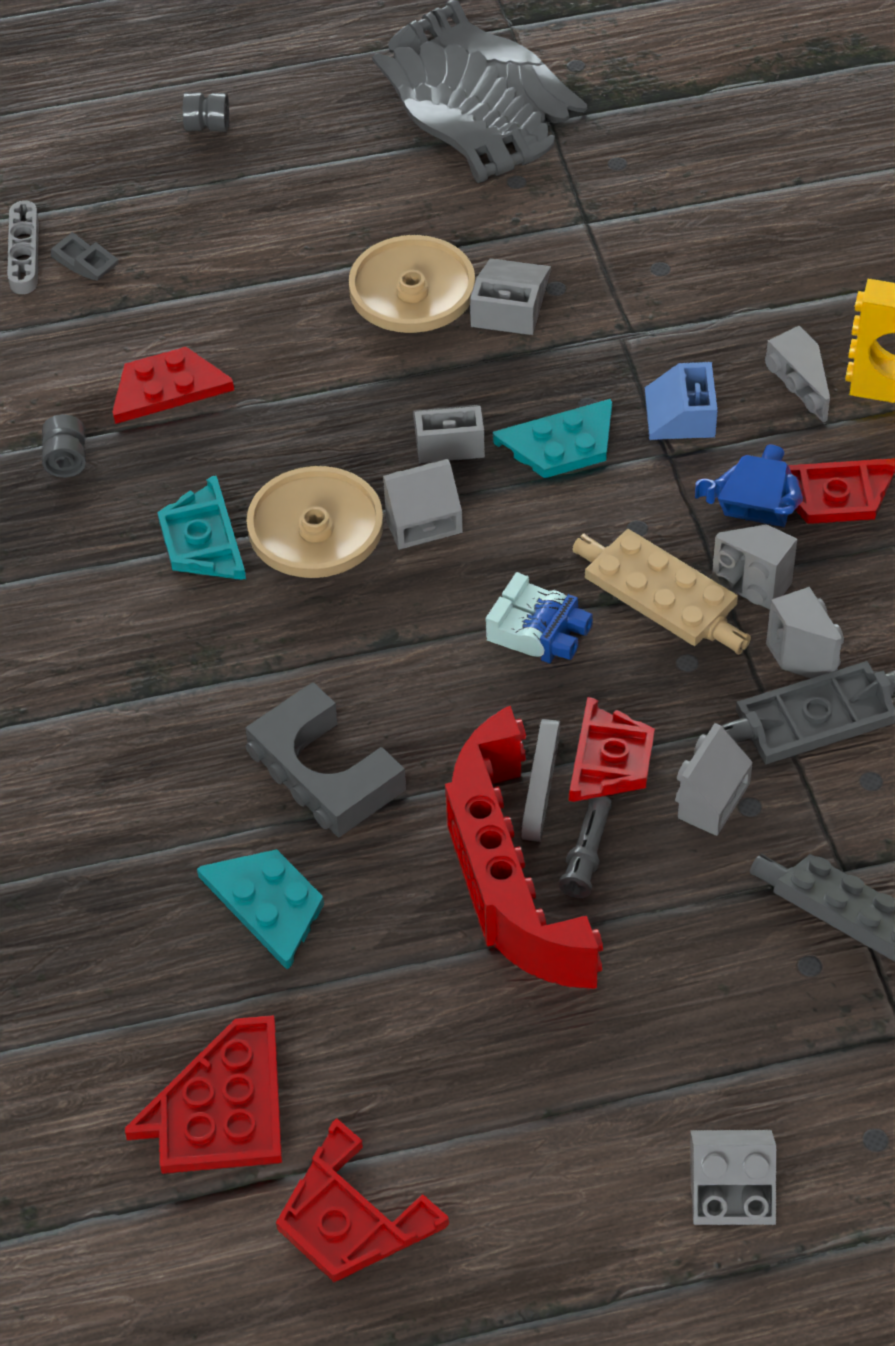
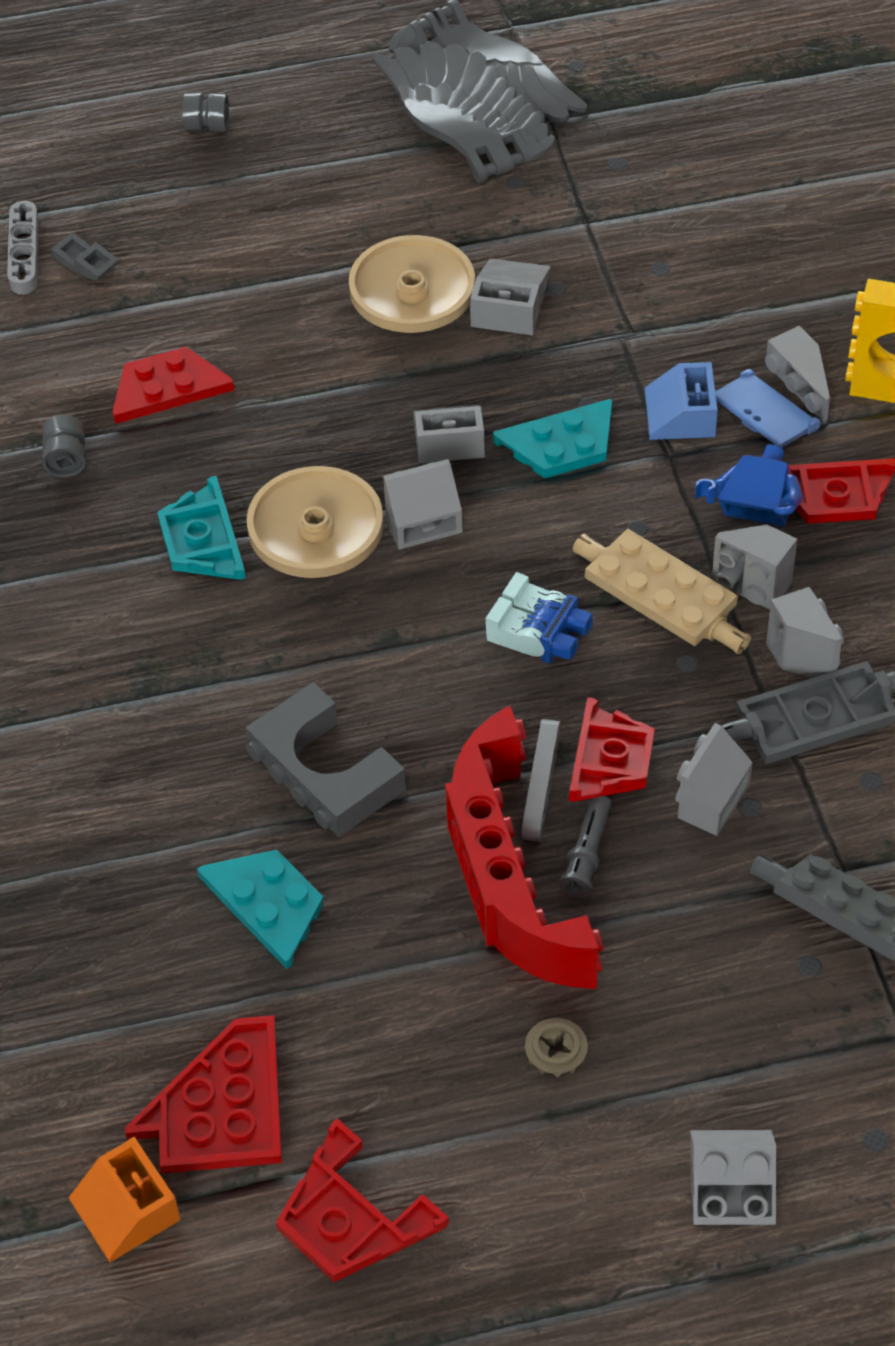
(124, 1200): none -> orange slope
(550, 1033): none -> dark tan gear
(765, 410): none -> medium blue door

